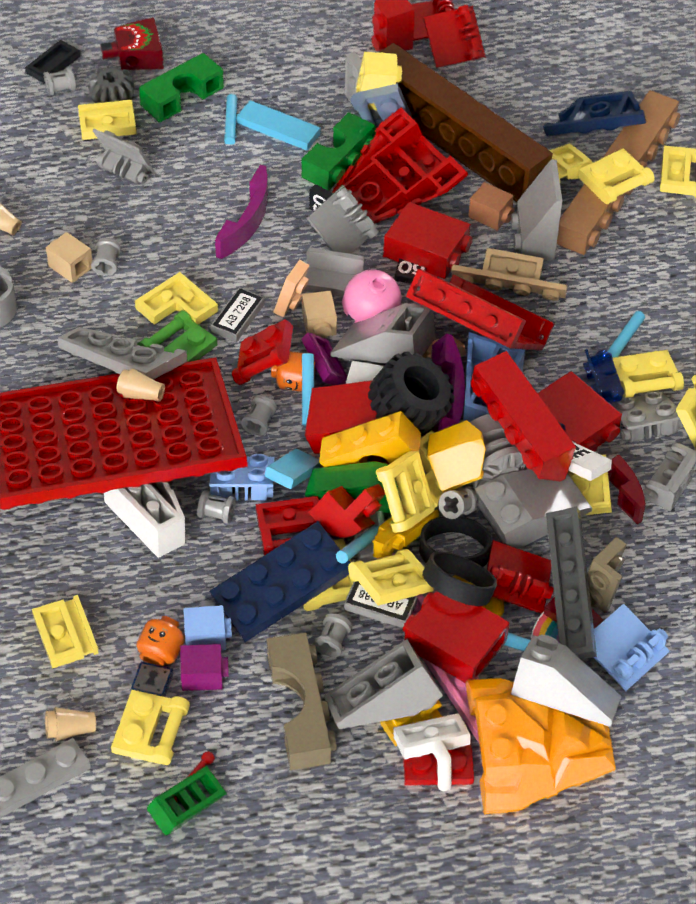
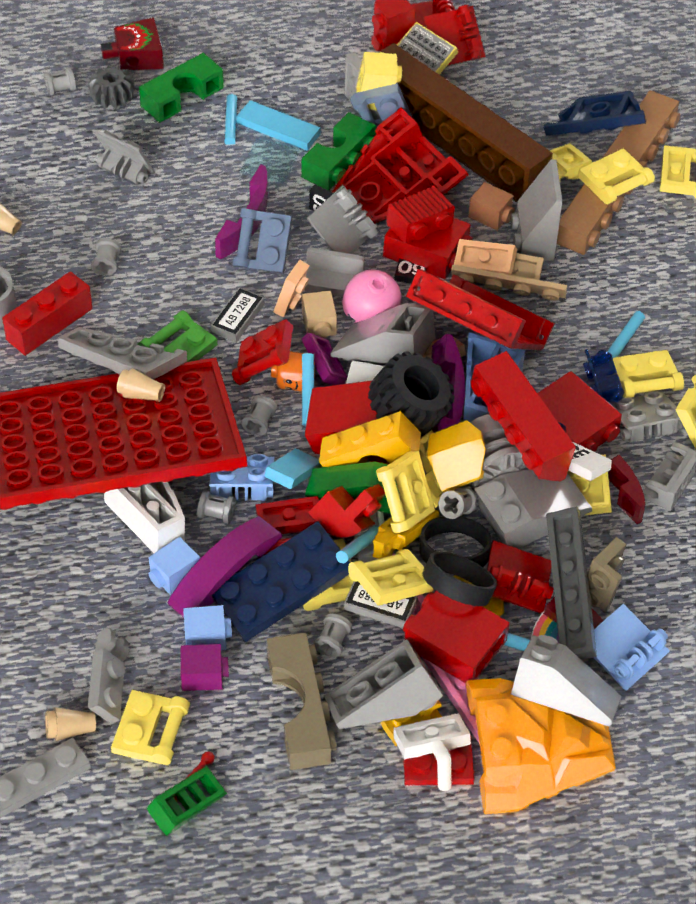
(47, 313): none -> red brick
(53, 60): black tile -> none
(64, 631): light yellow plate -> none
(69, 257): tan brick -> none
(108, 675): none -> light grey hinge
(109, 116): light yellow plate -> none
(152, 679): tile -> none
(160, 641): orange head -> none
(172, 564): none -> light blue brick
(176, 294): light yellow plate -> none
(222, 562): none -> magenta slope
(272, 241): none -> sand blue plate
(275, 156): none -> clear light blue piece
(420, 214): none -> red brick
(428, 47): none -> light grey tile
(486, 256): none -> light nougat plate

